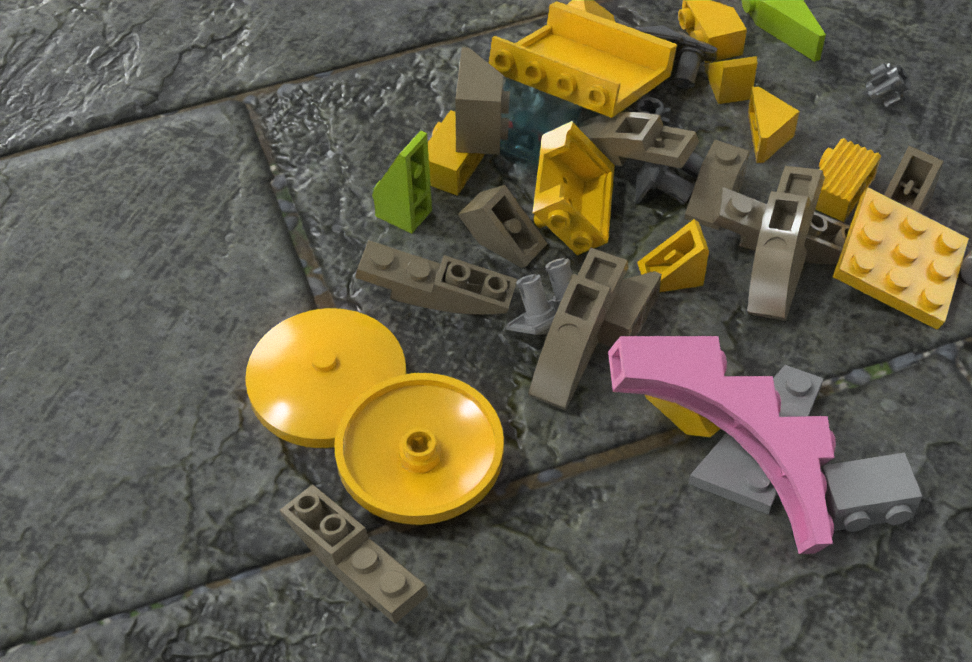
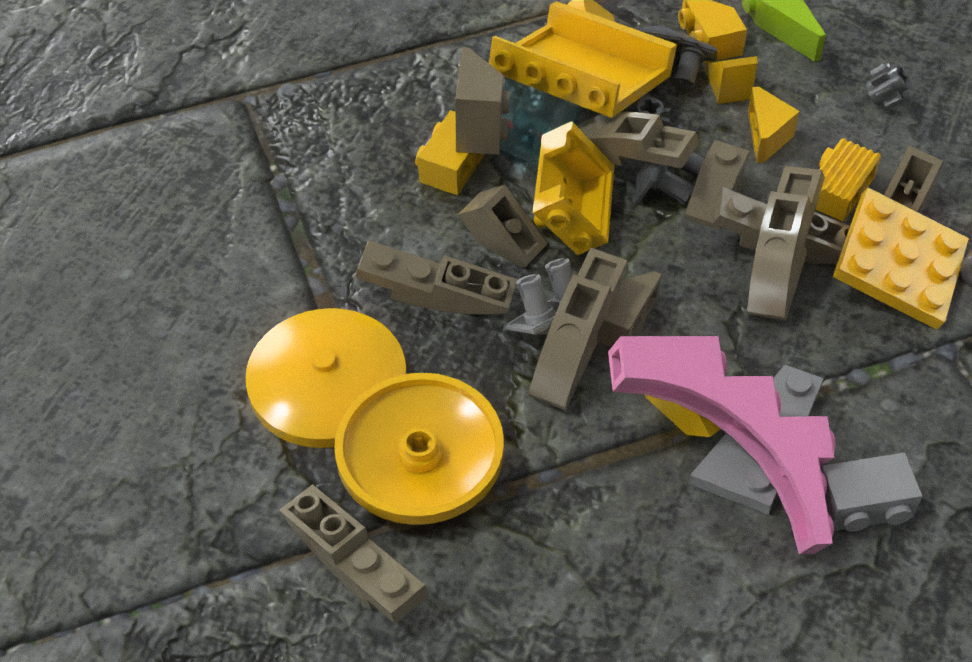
(405, 189): lime slope -> none
(679, 259): yellow slope -> none

